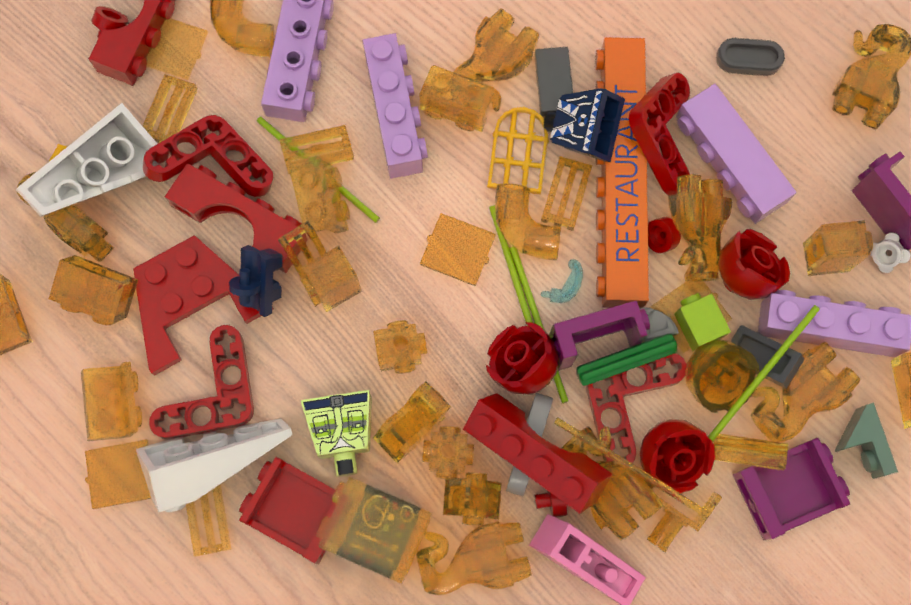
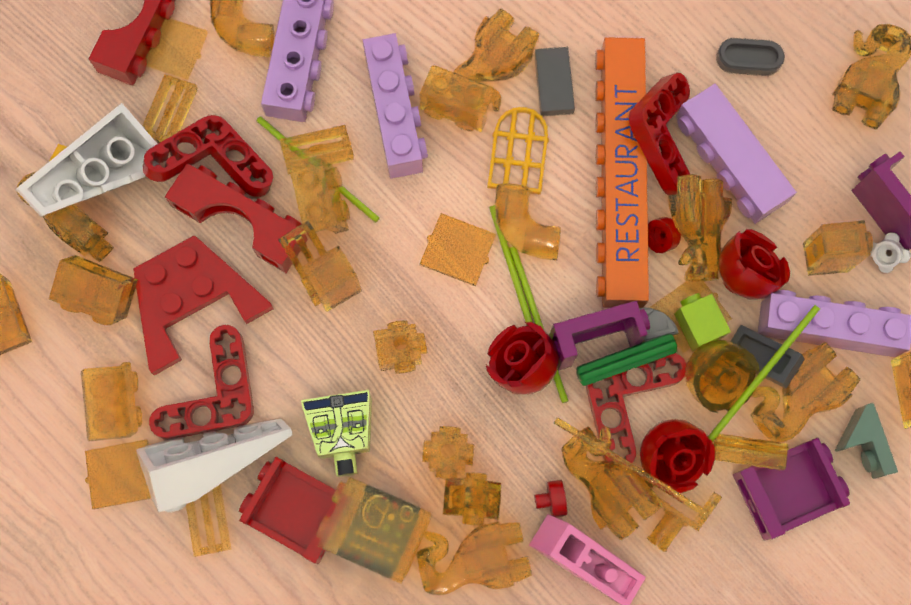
(108, 19): red tile -> none
(255, 279): dark blue hips -> none
(412, 422): clear yellow brick -> none
(537, 421): light grey beam -> none
(558, 219): clear yellow tile -> none
(563, 473): red arch -> none
(570, 287): clear light blue piece -> none
(586, 122): dark blue torso -> none

